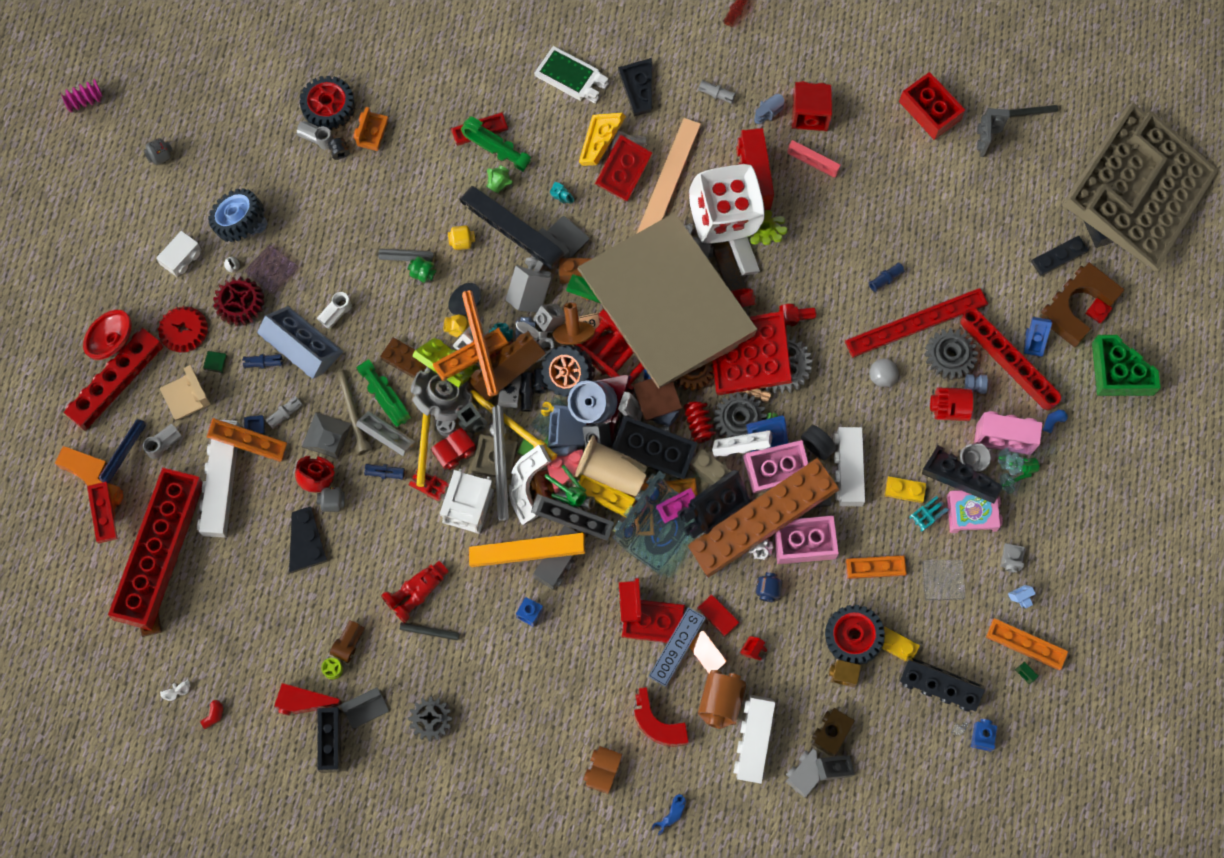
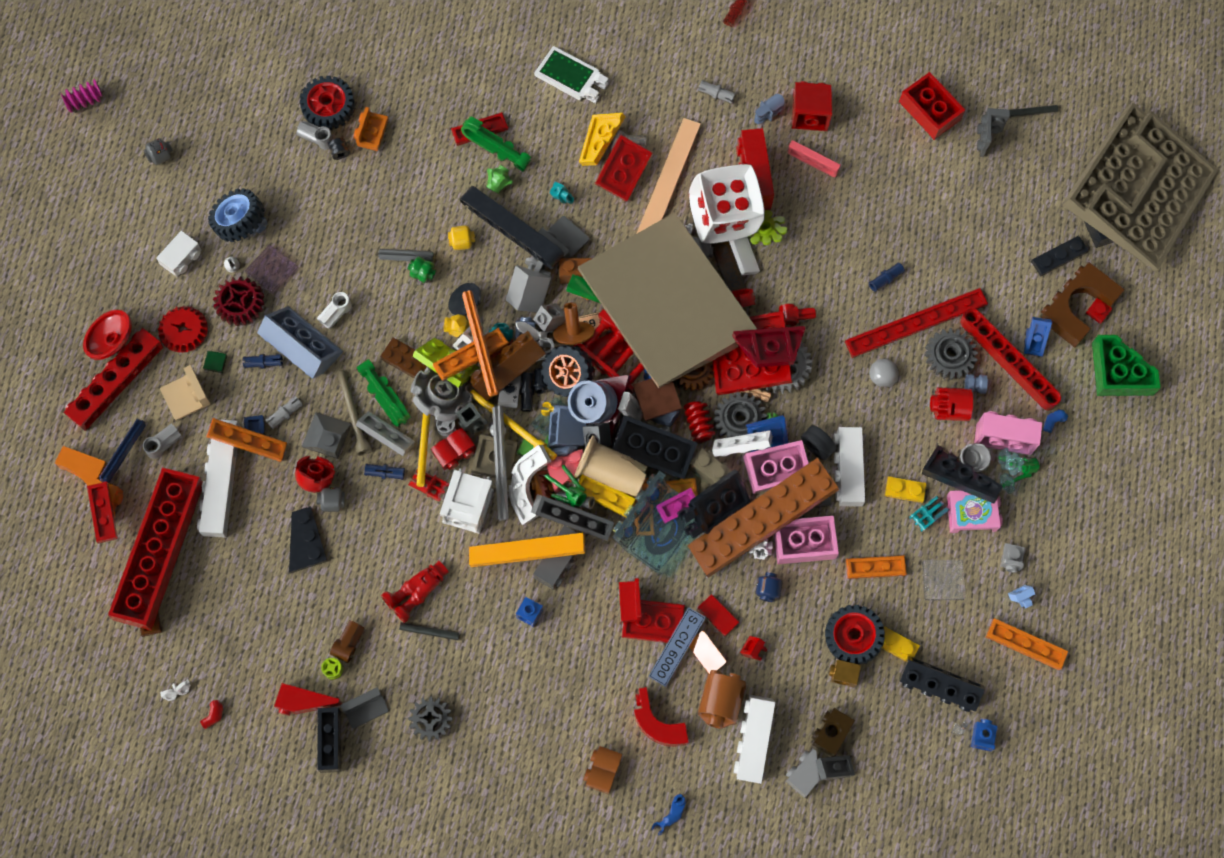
(638, 85): black wing -> none
(770, 345): none -> dark red wing
(1026, 673): dark green tile -> none

